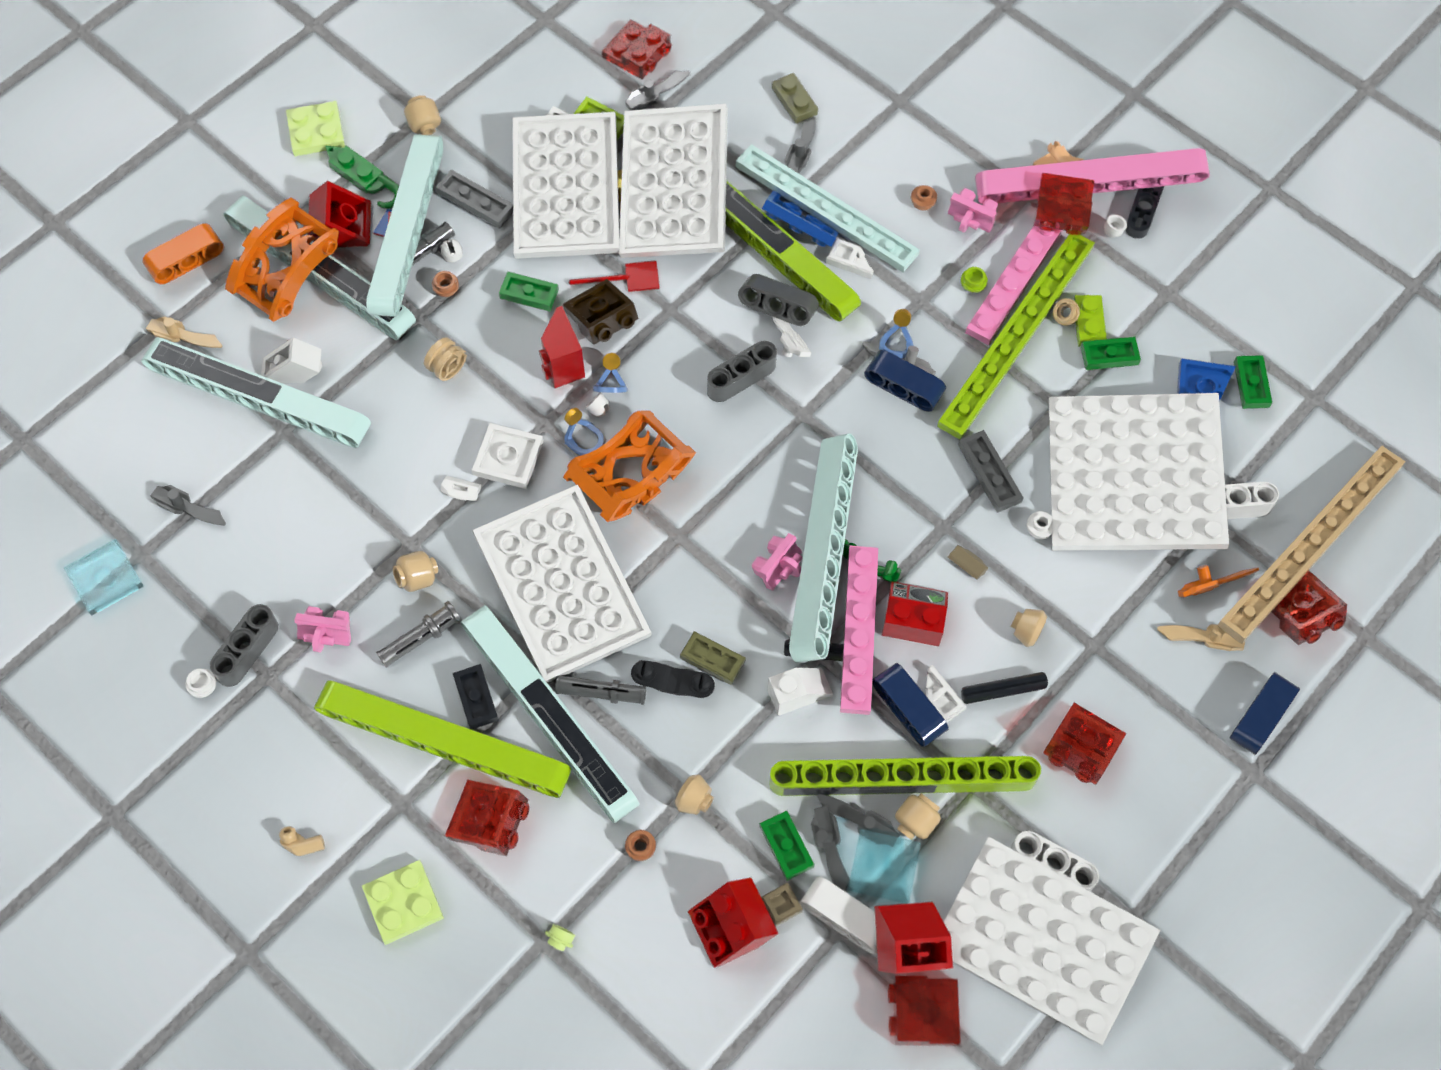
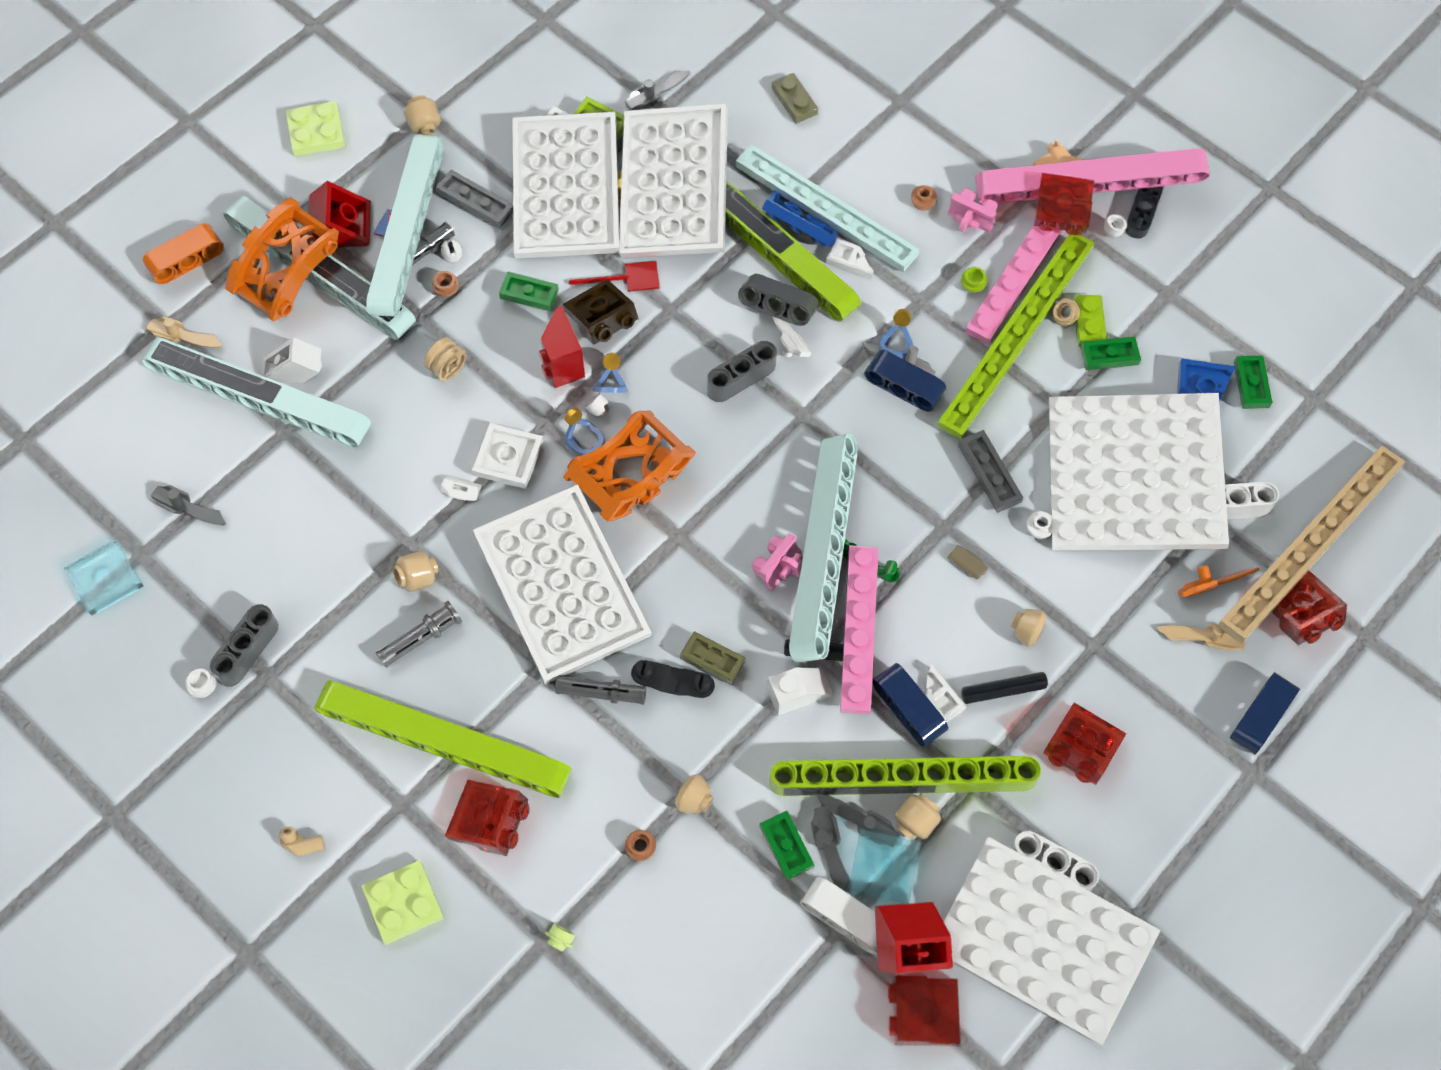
(322, 630): bright pink hips -> none
(361, 172): green plate -> none
(475, 696): black plate -> none
(550, 714): beam -> none
(638, 48): clear red plate -> none
(732, 921): red slope -> none
(782, 904): dark tan tile -> none
(798, 153): piece -> none
(915, 614): red slope -> none

